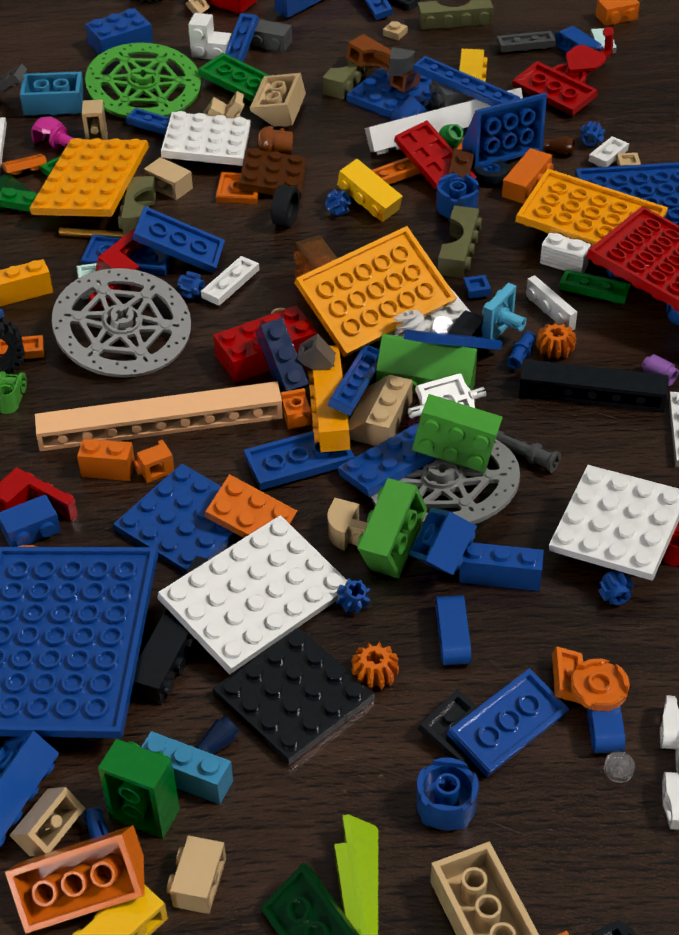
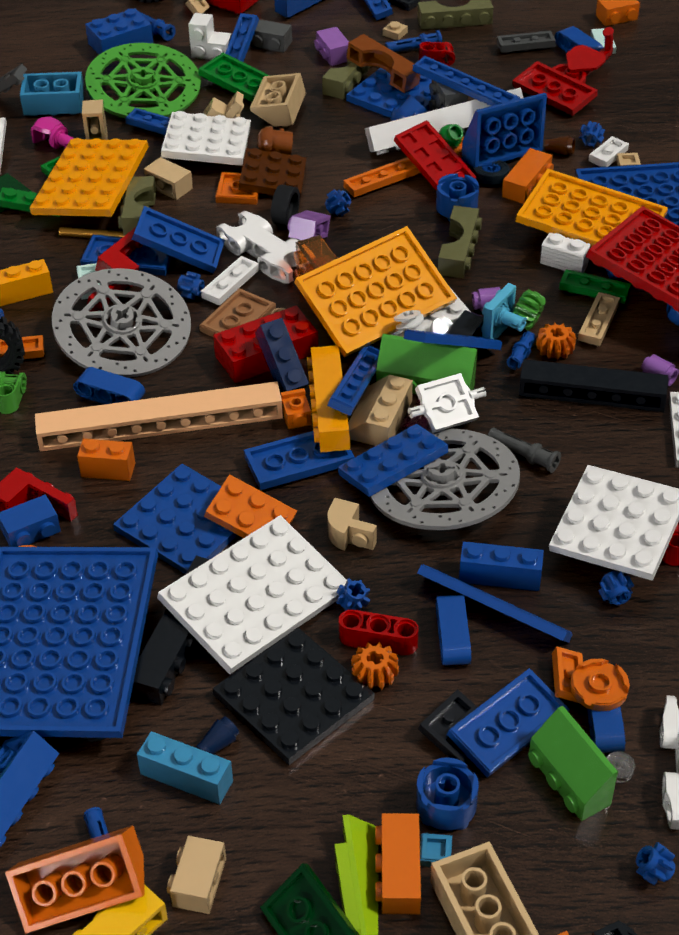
(16, 166): orange plate -> none
(47, 821): tan brick -> none
(107, 387): none -> blue beam
(139, 787): green brick -> none
(154, 462): orange brick -> none
(163, 27): none -> blue pin
(235, 311): none -> medium nougat tile
(257, 239): none -> white piece
(308, 224): none -> medium lavender brick
(316, 354): dark grey brick -> none
(332, 45): none -> medium lavender brick
(361, 627): none -> red beam
(369, 190): yellow brick -> none
(392, 527): bright green brick -> none
(399, 863): none -> orange brick
(400, 61): dark grey brick -> none
(413, 43): none -> blue pin
(434, 848): none -> dark azure tile
(438, 52): none -> red piece
(442, 540): blue brick -> none
(456, 433): bright green brick -> none
(461, 163): reddish brown plate -> none
(474, 63): yellow brick -> none
(477, 286): blue plate -> none
(483, 296): none -> medium lavender brick
(495, 603): none -> blue tile
(530, 306): none -> bright green gear
(550, 303): white plate -> none
(573, 764): none -> bright green slope
(599, 319): none -> tan plate
(655, 863): none -> blue gear

